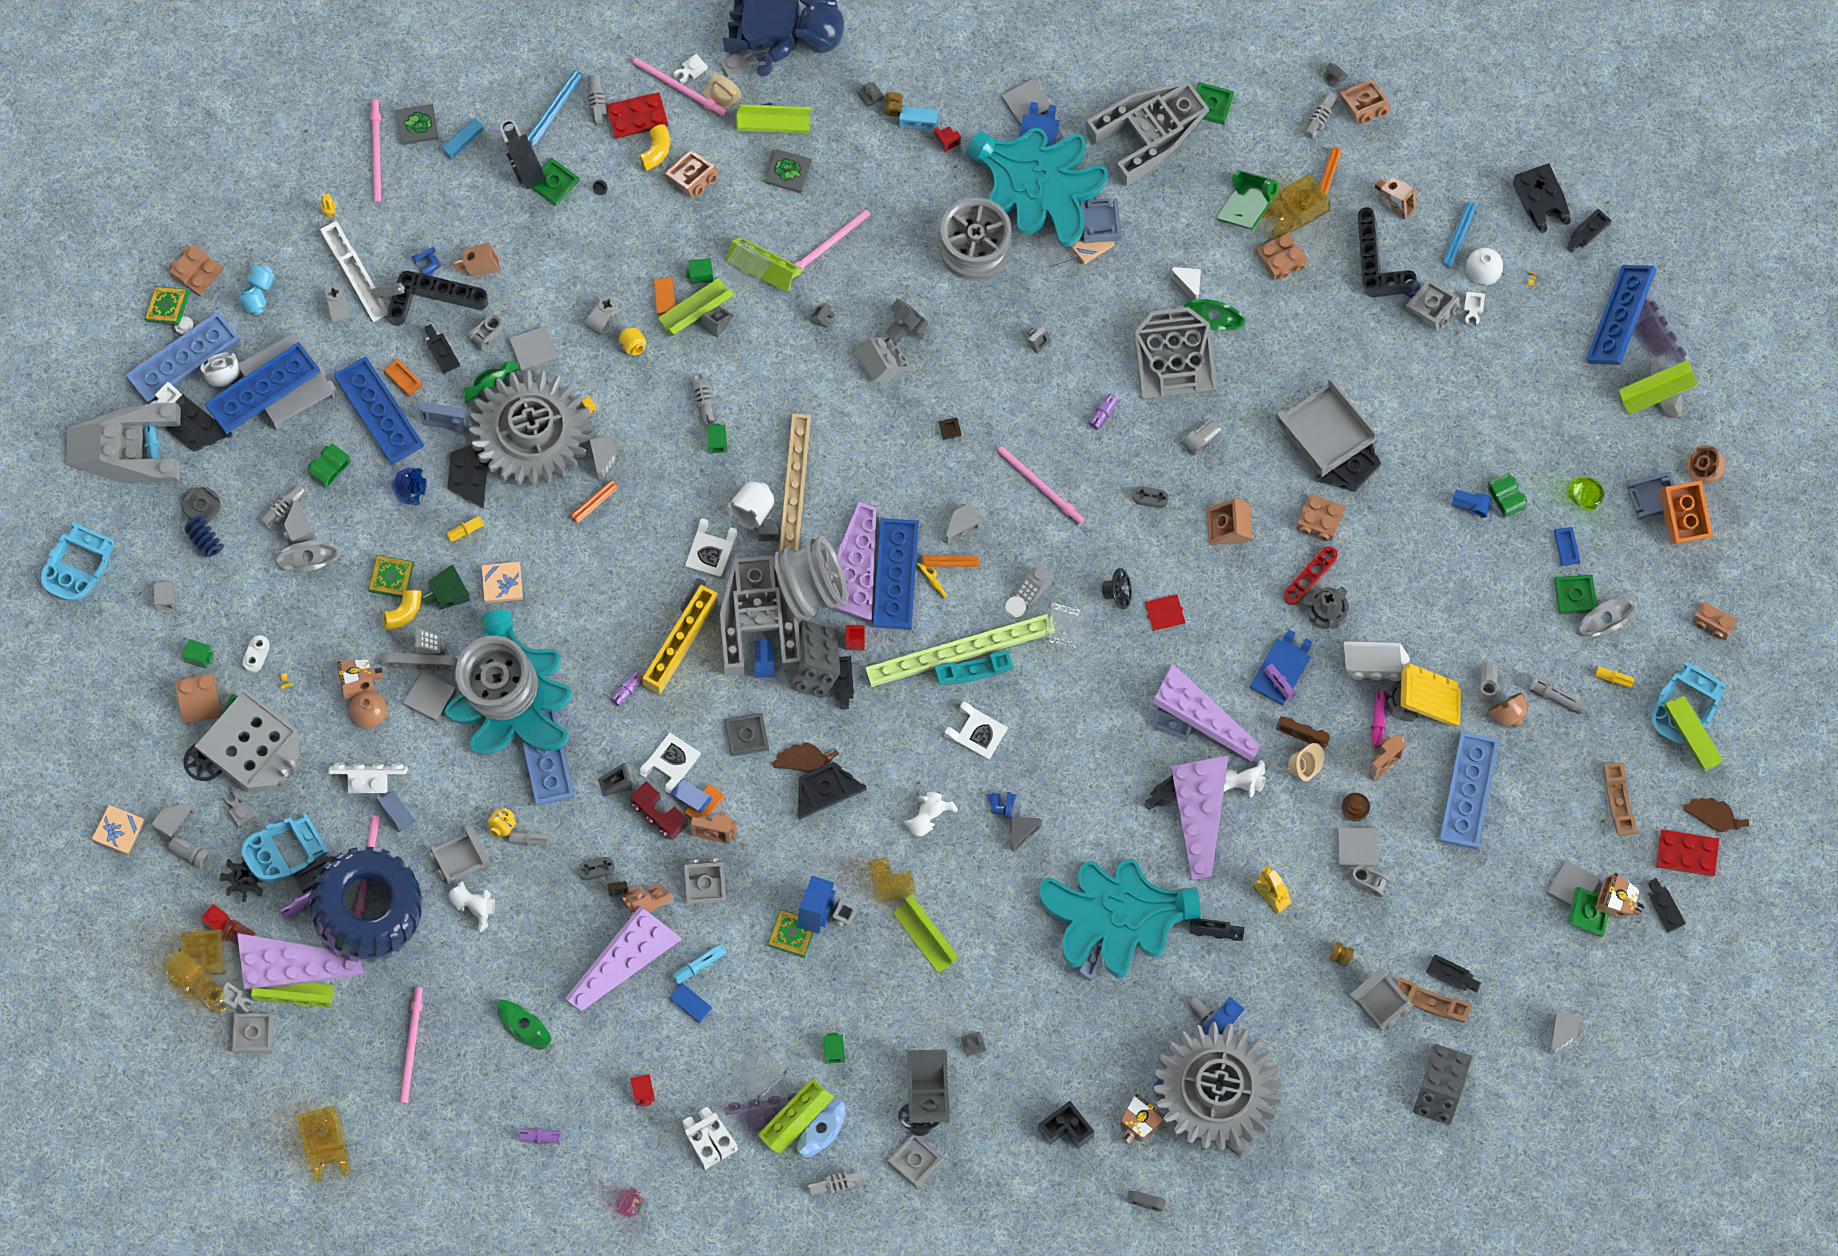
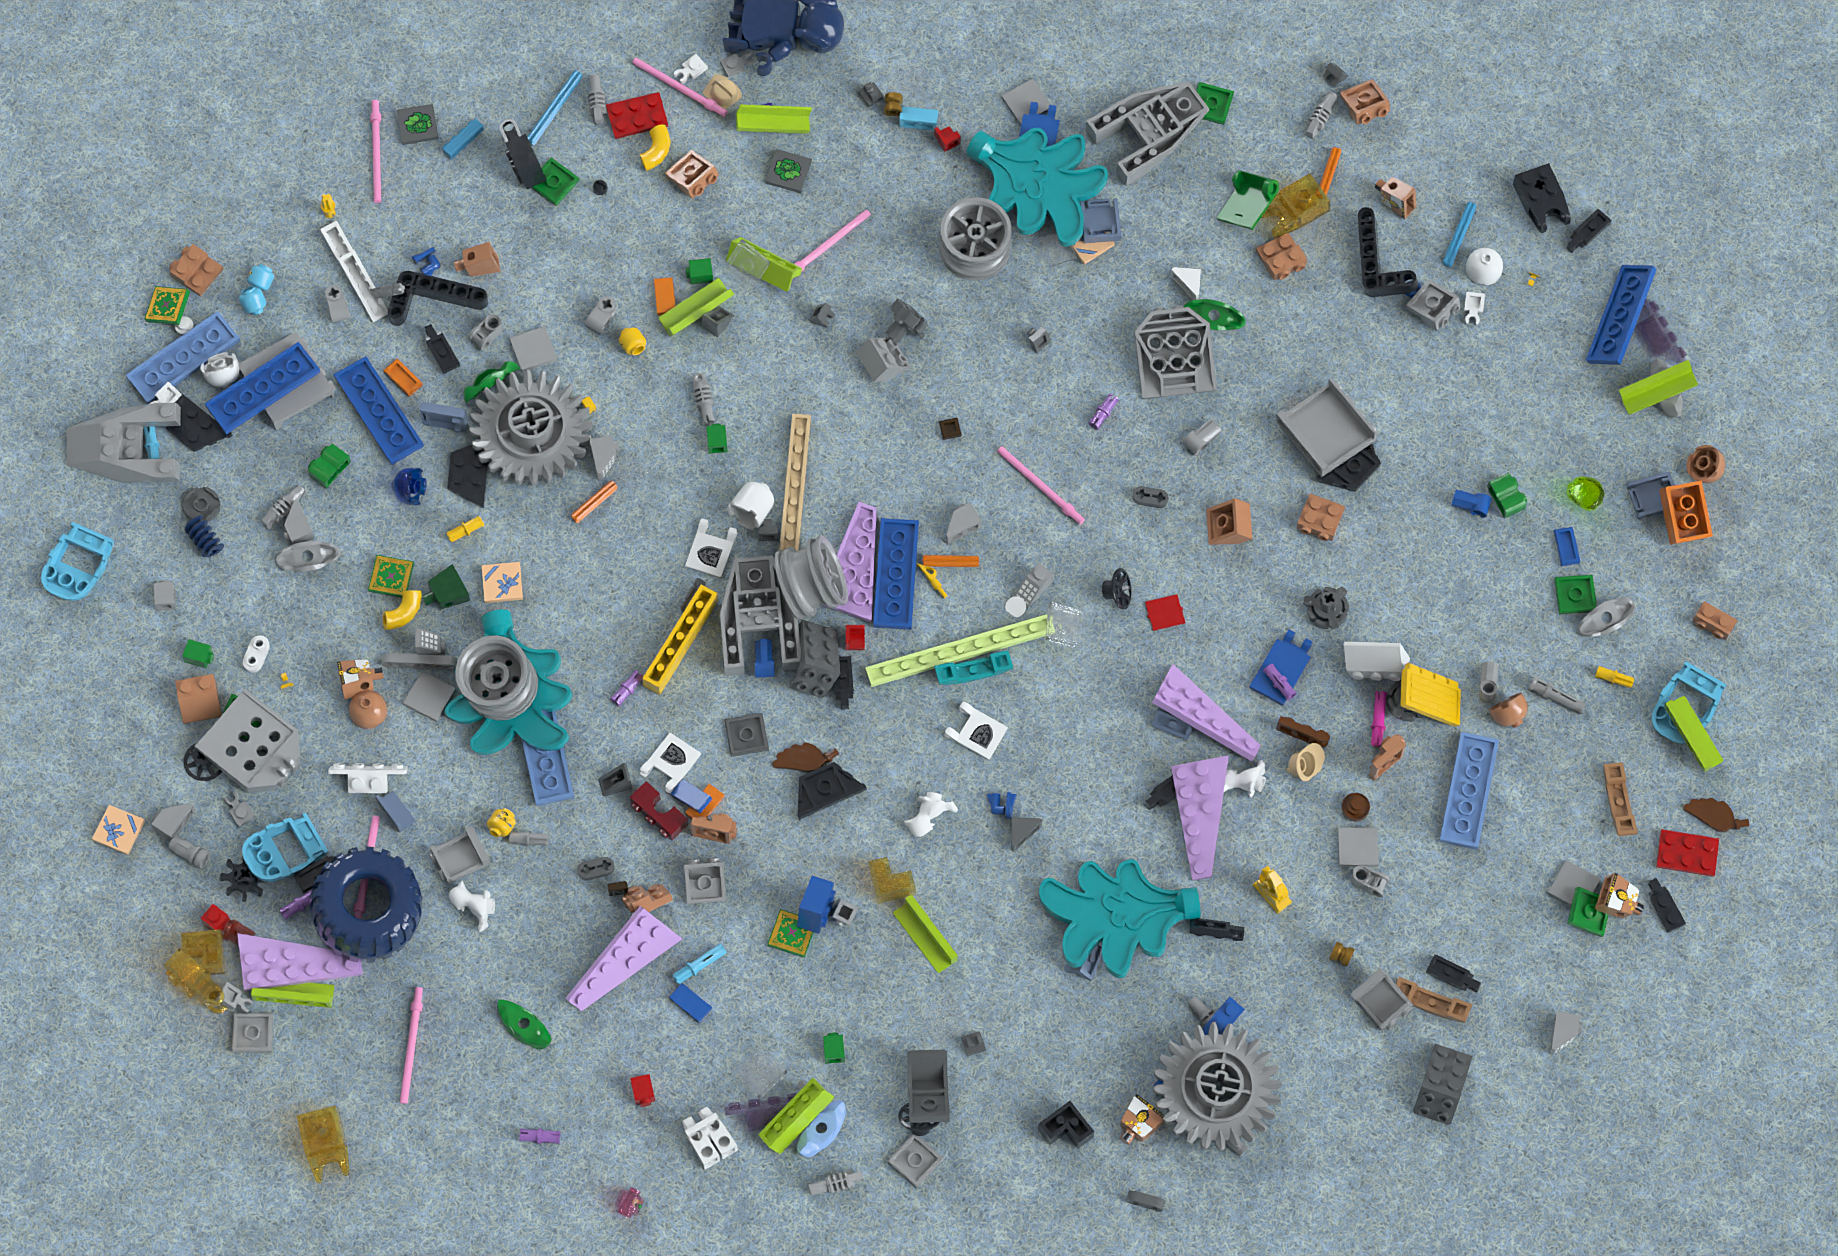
(1308, 574): red beam -> none

